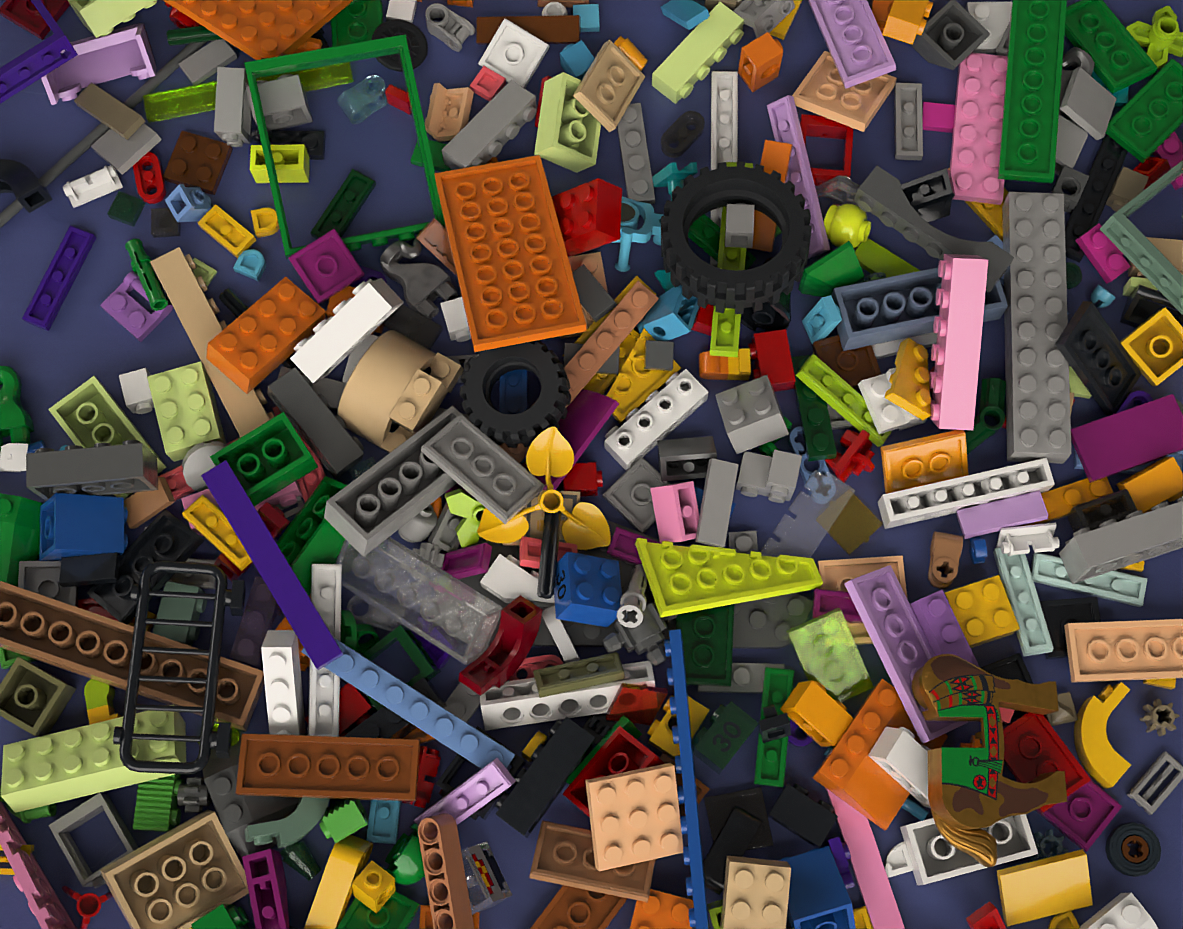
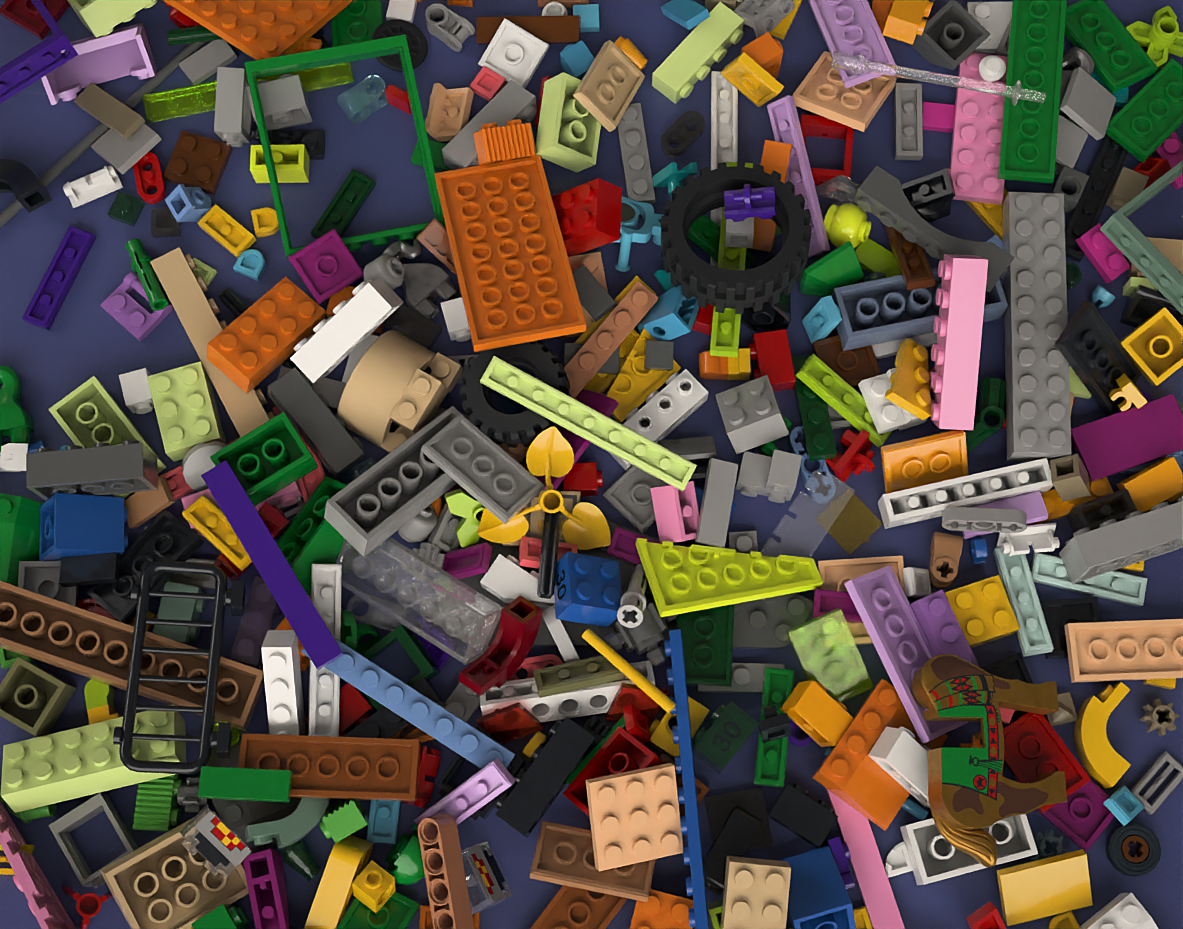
(214, 842): none -> brick
(245, 784): none -> green tile
(386, 268): none -> light grey head
(504, 143): none -> orange brick
(509, 723): none -> clear red piece
(588, 423): none -> yellowish green tile
(628, 670): none -> yellow bar
(636, 723): none -> red tile
(750, 203): none -> dark purple hips
(751, 80): none -> yellow tile
(860, 64): none -> clear bar
(910, 260): none -> reddish brown tile
(916, 582): none -> white tile
(984, 519): none -> light grey beam
(992, 68): none -> white plate
(1070, 477): none -> dark tan brick
(1123, 805): none -> medium azure tile
(1129, 391): none -> yellow tile

